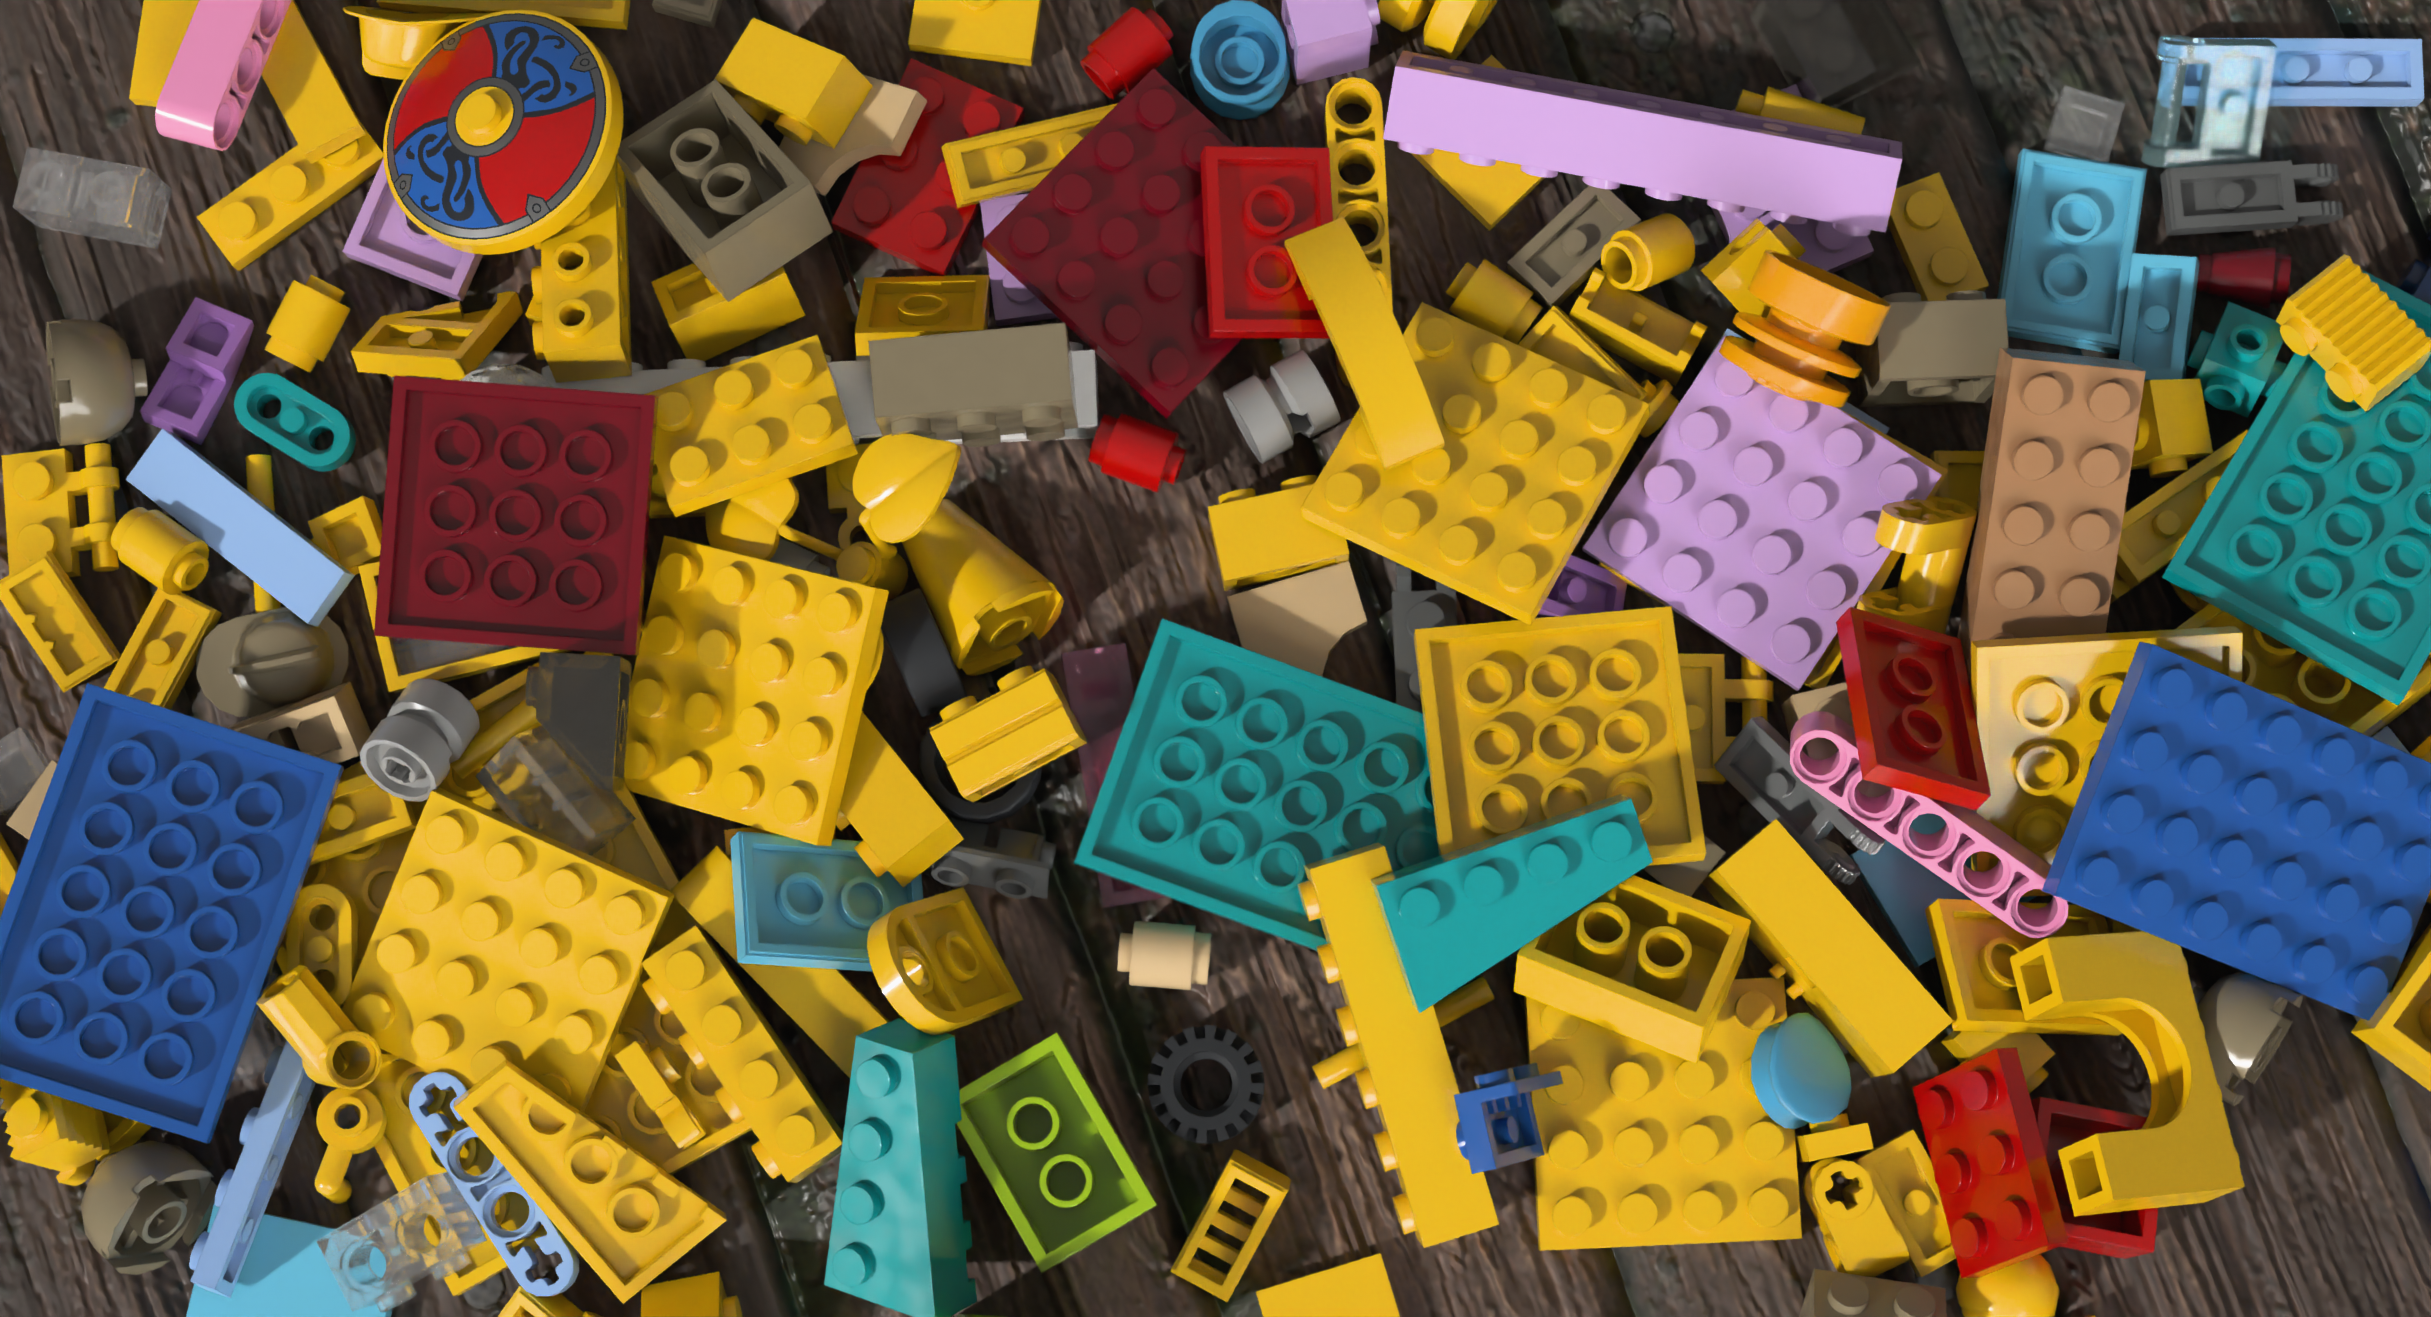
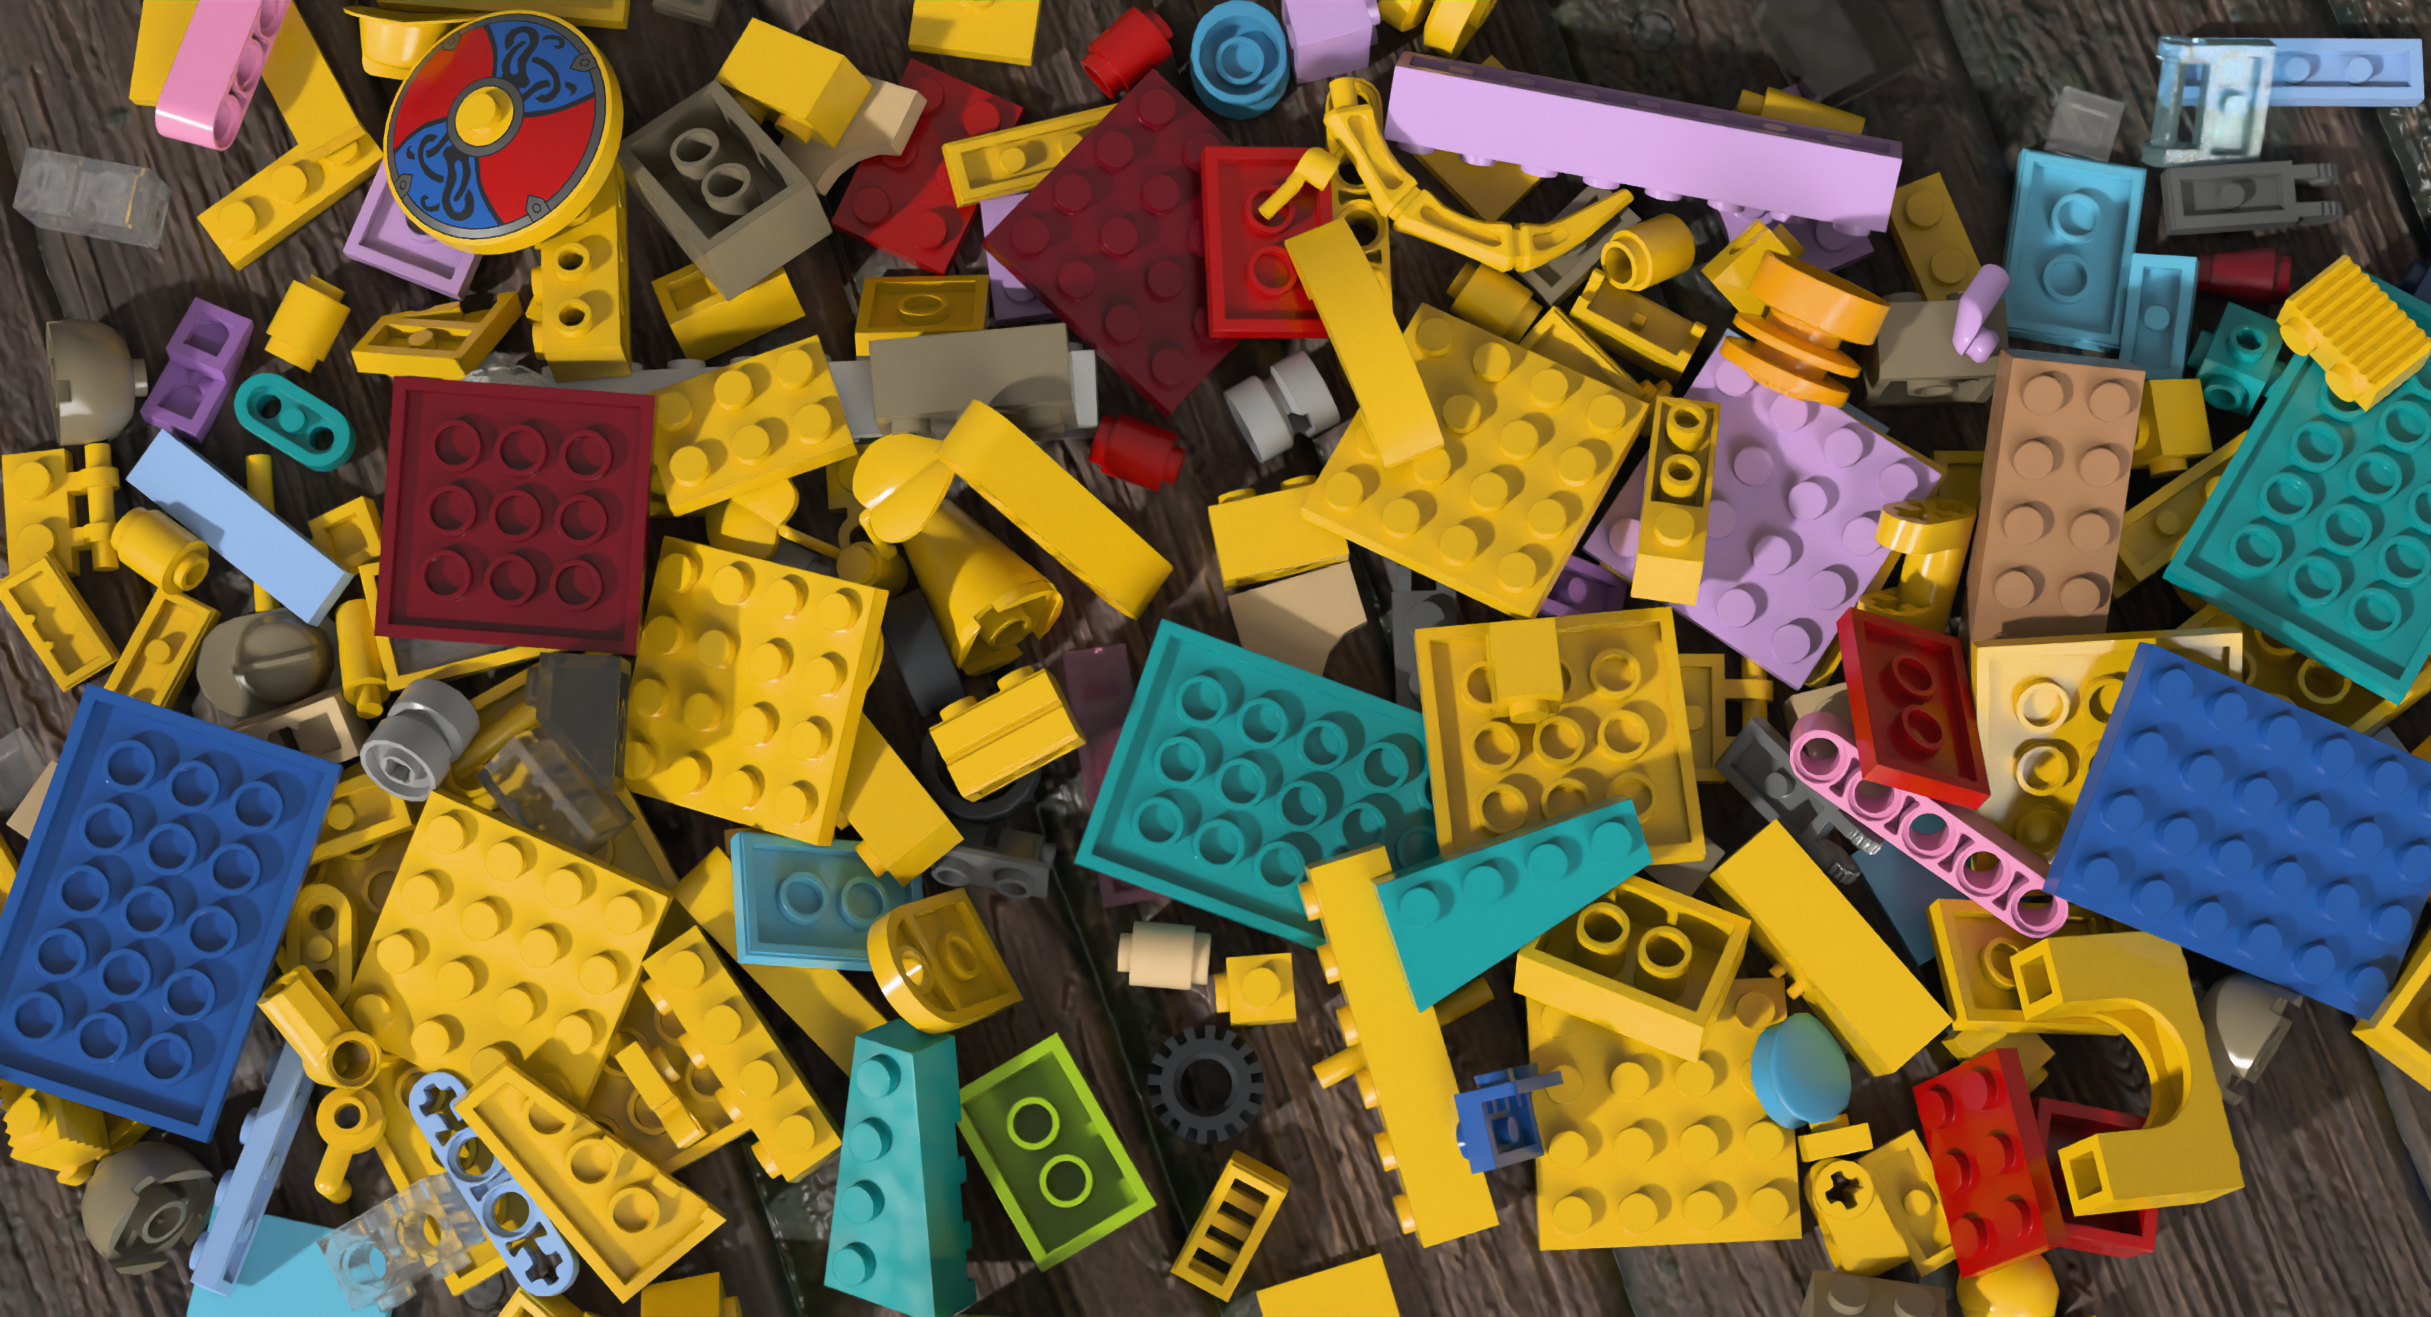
(360, 659): none -> yellow cylinder
(1053, 509): none -> yellow beam
(1257, 990): none -> yellow brick
(1314, 167): none -> yellow hand
(1427, 218): none -> yellow animal
(1524, 669): none -> yellow brick
(1676, 500): none -> yellow slope
(1974, 308): none -> lavender arm

